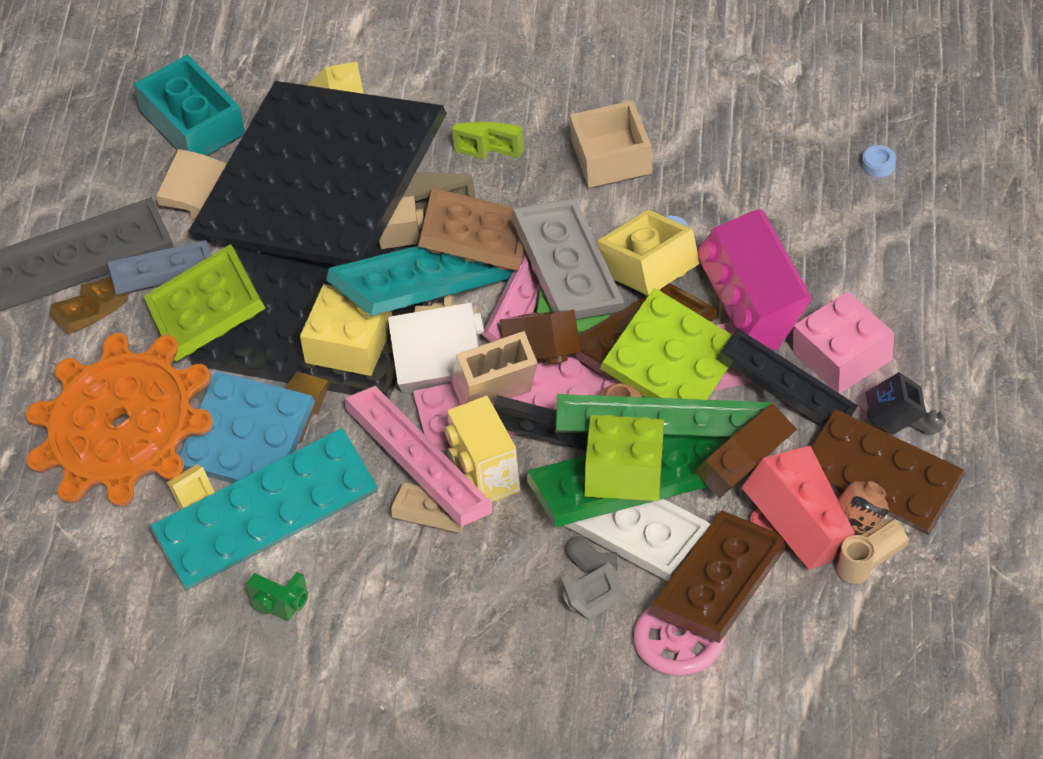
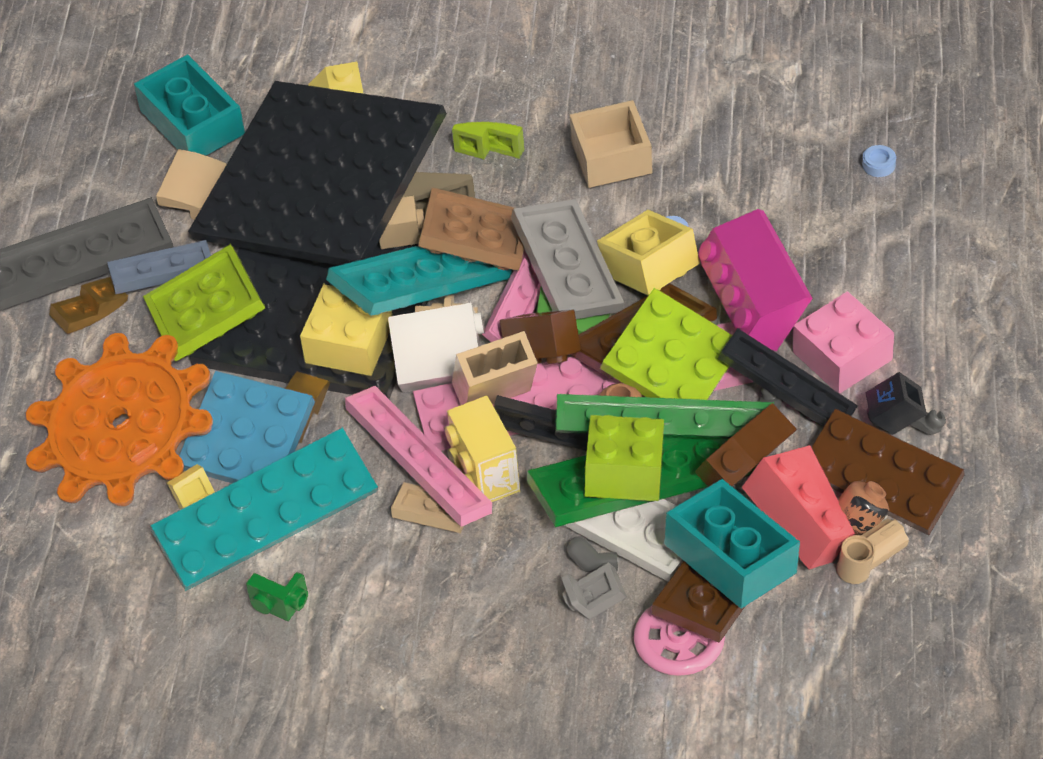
(731, 543): none -> teal brick

